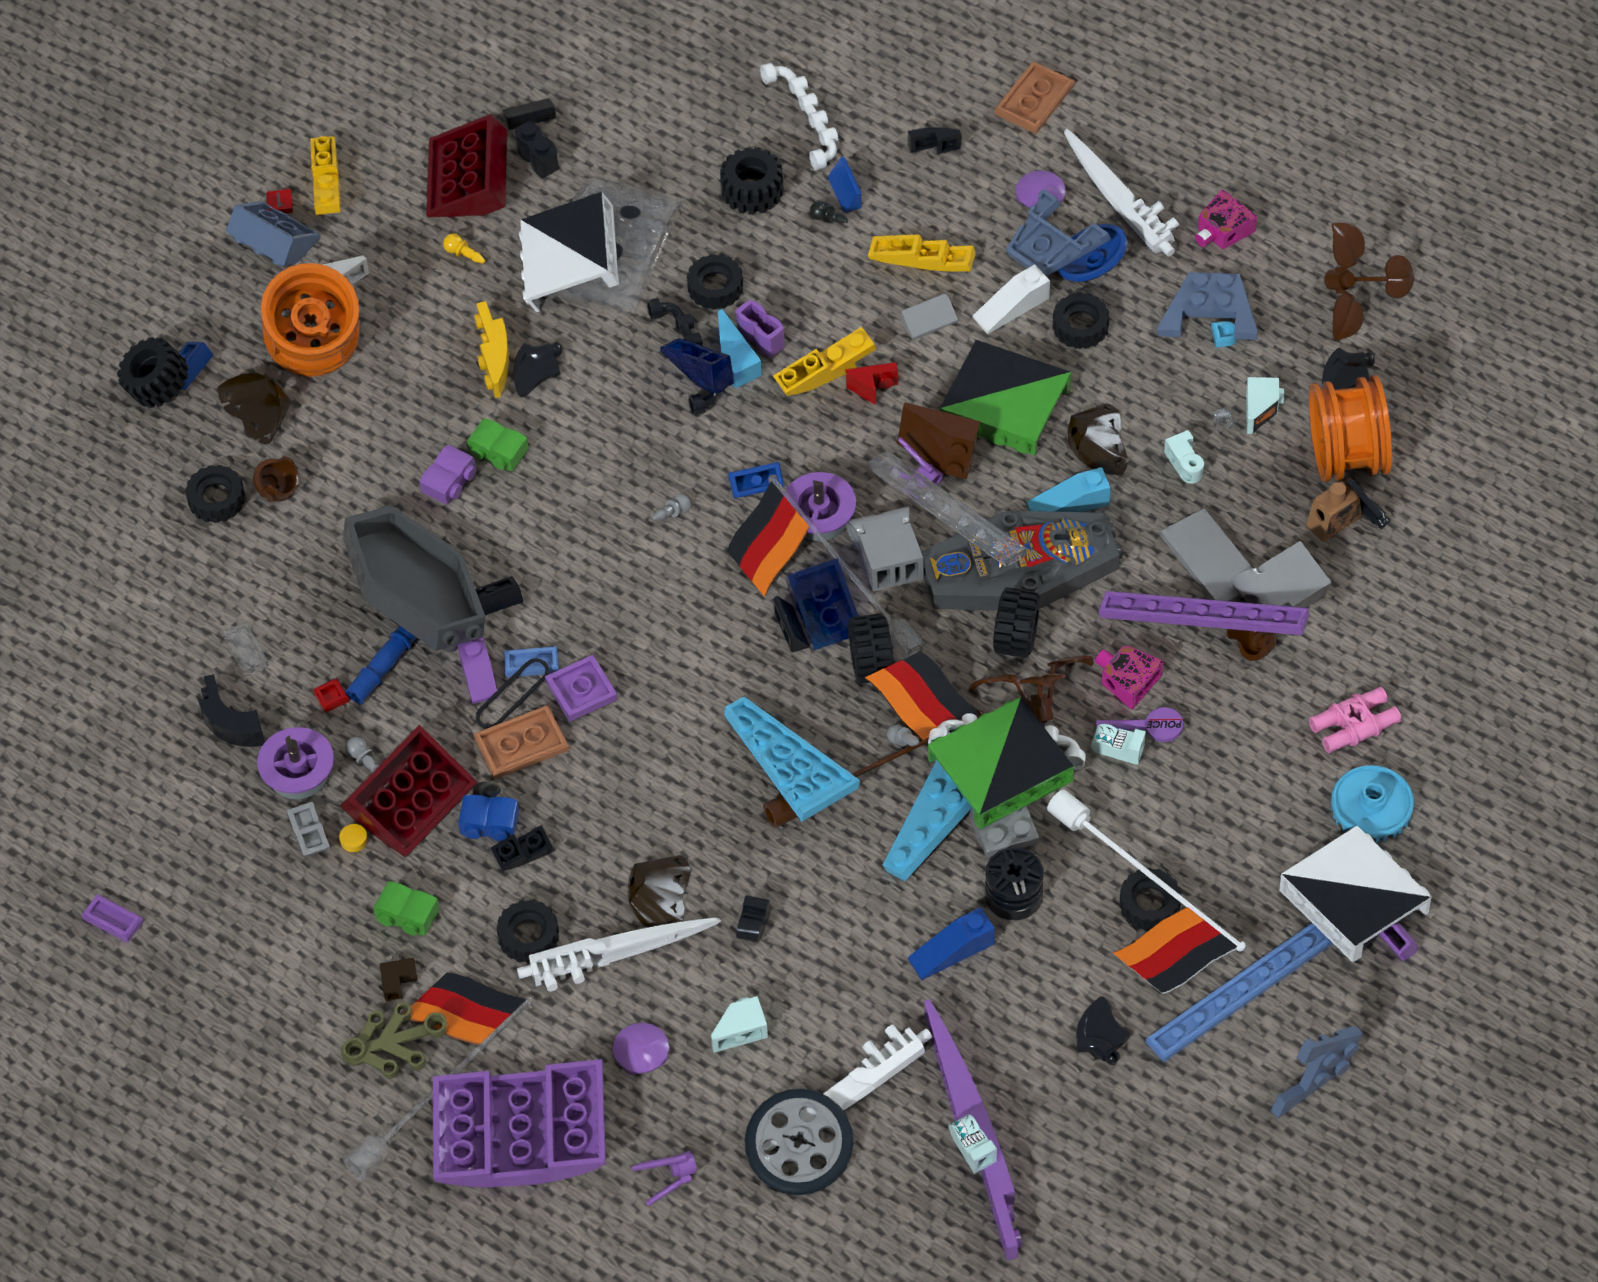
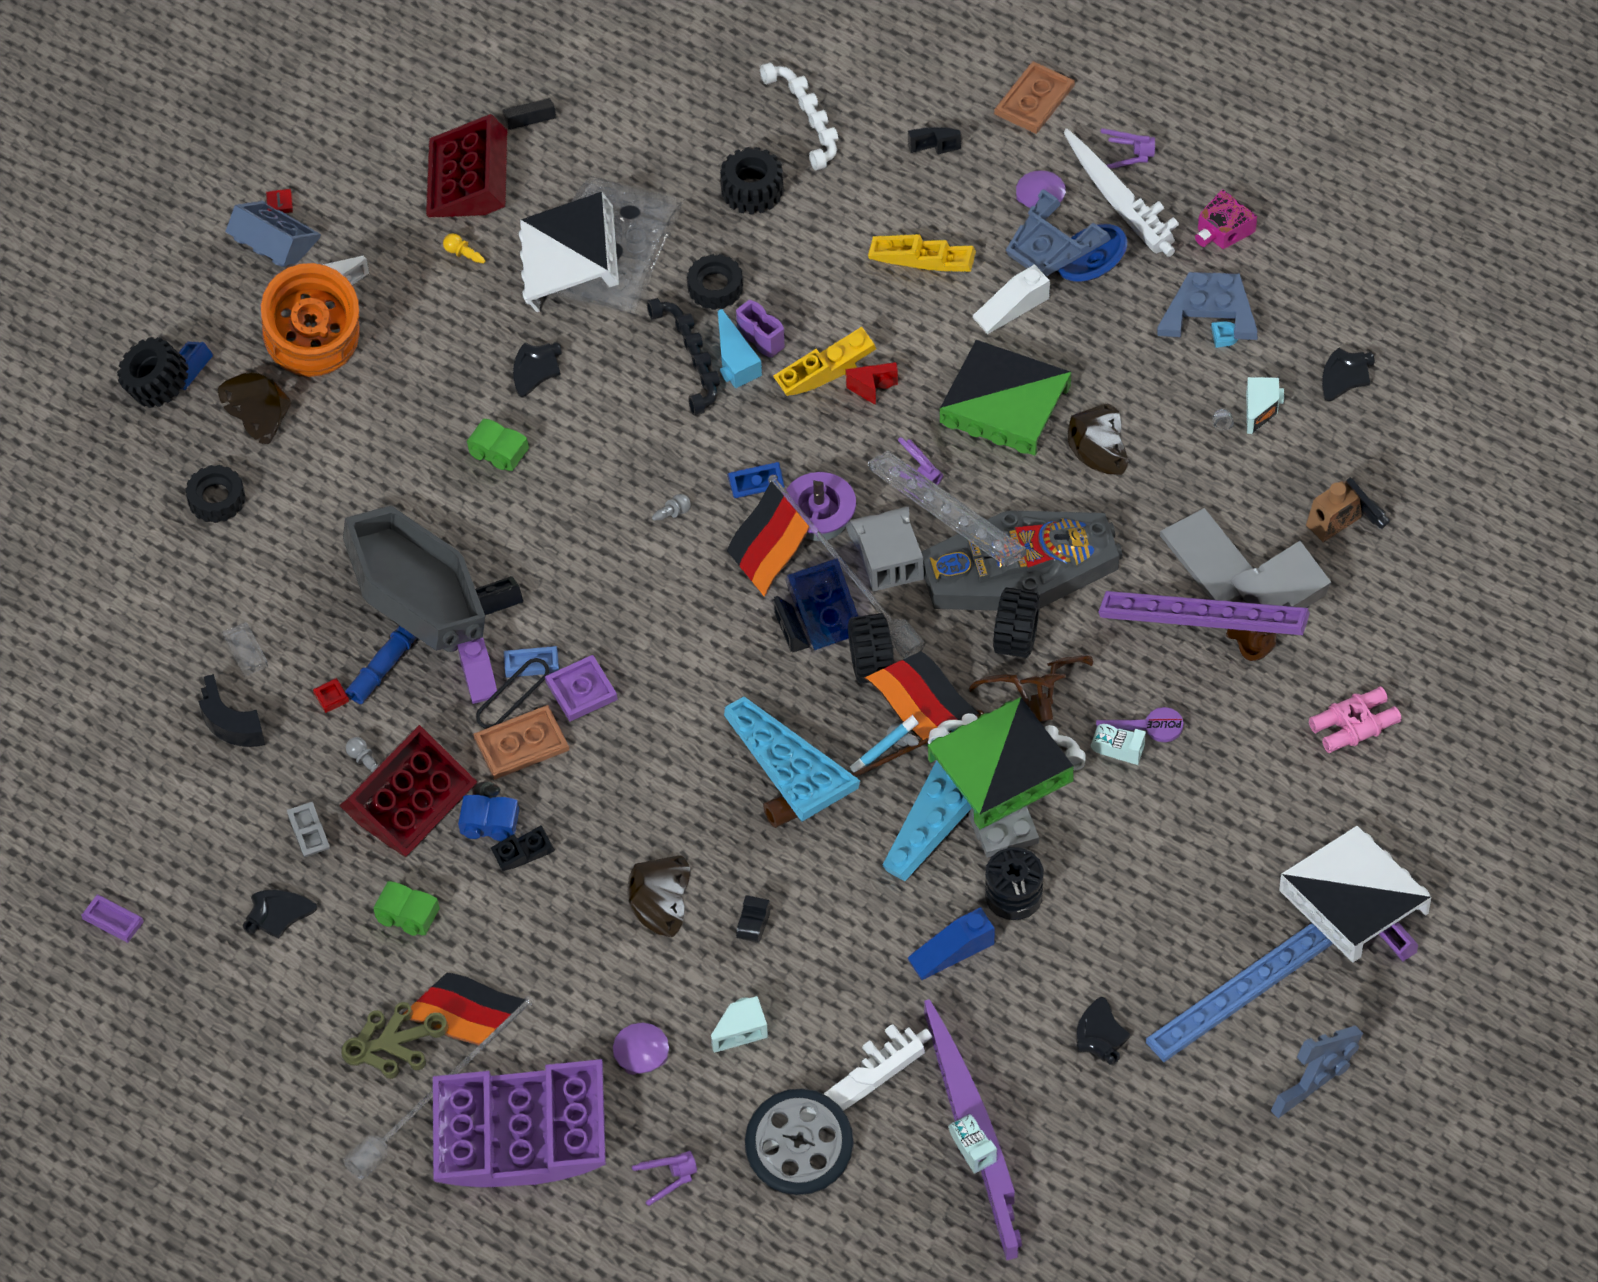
(276, 479): reddish brown cap -> none
(276, 911): none -> black arm
(295, 762): medium lavender piece -> none
(325, 175): yellow slope -> none
(353, 838): yellow tile -> none
(394, 974): dark brown piece -> none
(448, 474): medium lavender brick -> none
(494, 349): yellow slope -> none
(521, 912): black tyre -> none
(536, 149): black brick -> none
(601, 952): white piece -> none
(702, 365): clear blue slope -> none
(822, 211): pearl dark grey bar -> none
(845, 186): blue slope -> none
(885, 744): none -> medium azure bar
(928, 316): light grey slope -> none
(940, 438): reddish brown slope -> none
(1077, 494): medium azure slope -> none
(1080, 304): black tyre -> none
(1129, 673): dark pink torso -> none
(1134, 885): black tyre -> none
(1142, 145): none -> medium lavender plant
(1175, 946): flag -> none
(1183, 458): light aqua leg -> none
(1347, 246): reddish brown plant -> none
(1350, 428): orange wheel -> none
(1373, 800): medium azure wheel -> none

